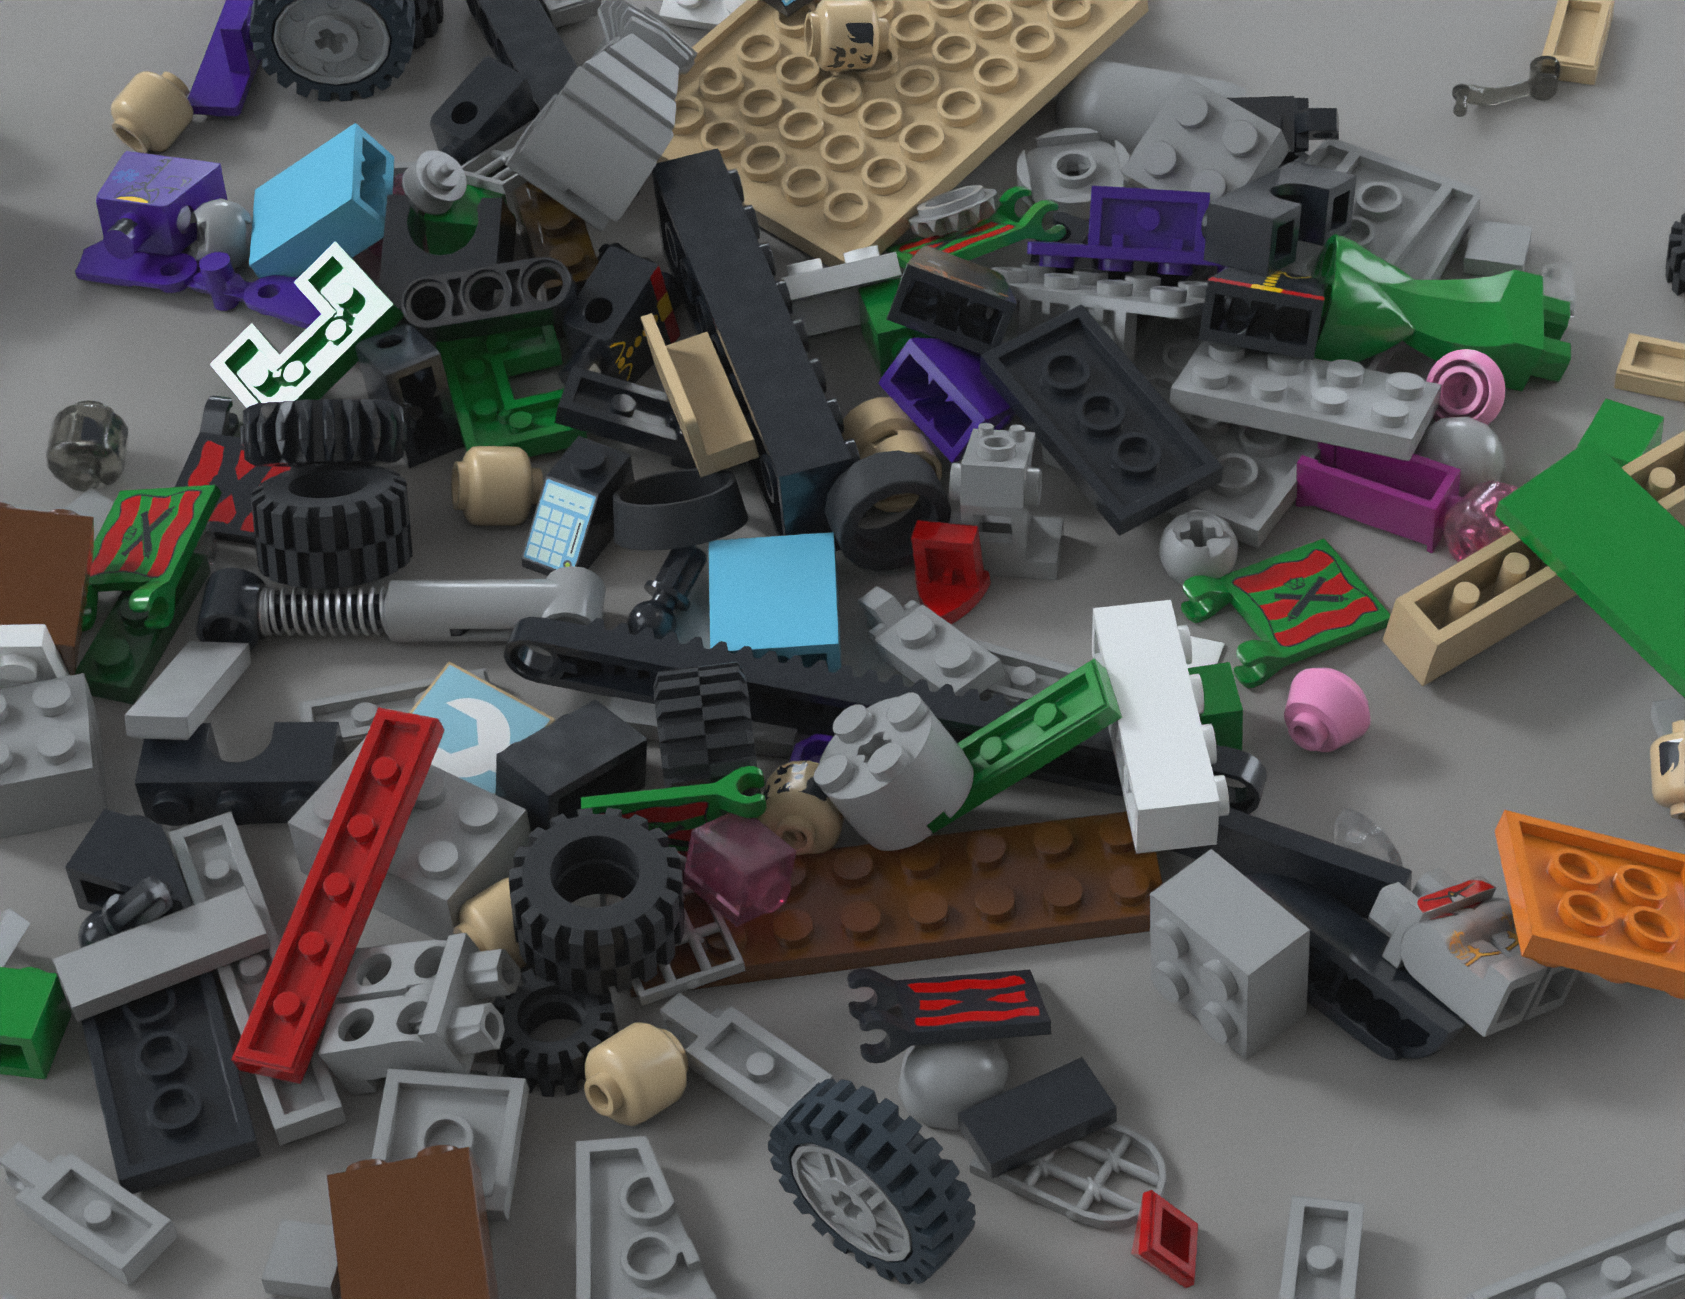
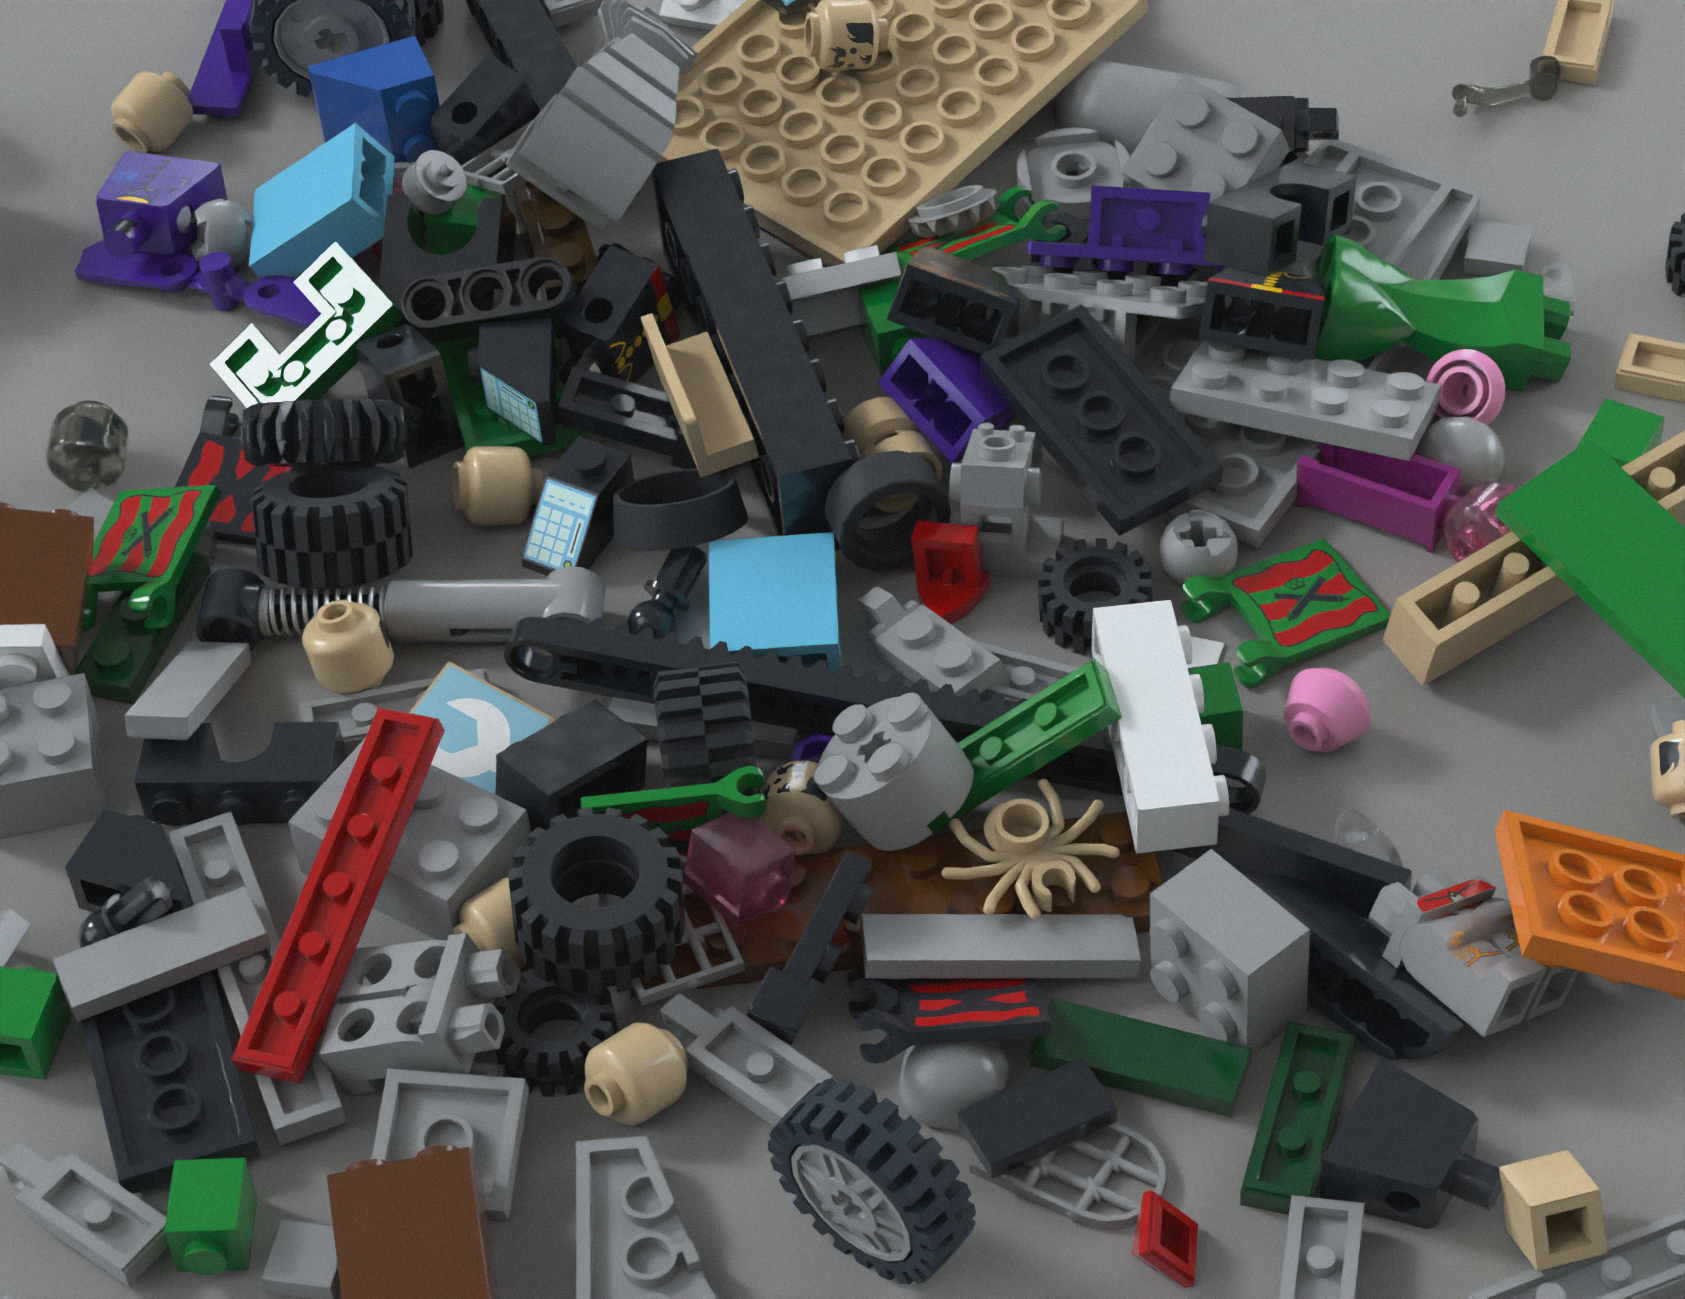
(211, 1215): none -> green brick
(347, 647): none -> tan head
(384, 92): none -> blue slope
(519, 374): none -> black slope
(785, 995): none -> black plate
(999, 946): none -> light grey tile
(1031, 851): none -> tan animal
(1087, 571): none -> black tyre
(1145, 1057): none -> dark green tile
(1298, 1117): none -> dark green tile
(1407, 1152): none -> black torso
(1553, 1210): none -> tan brick

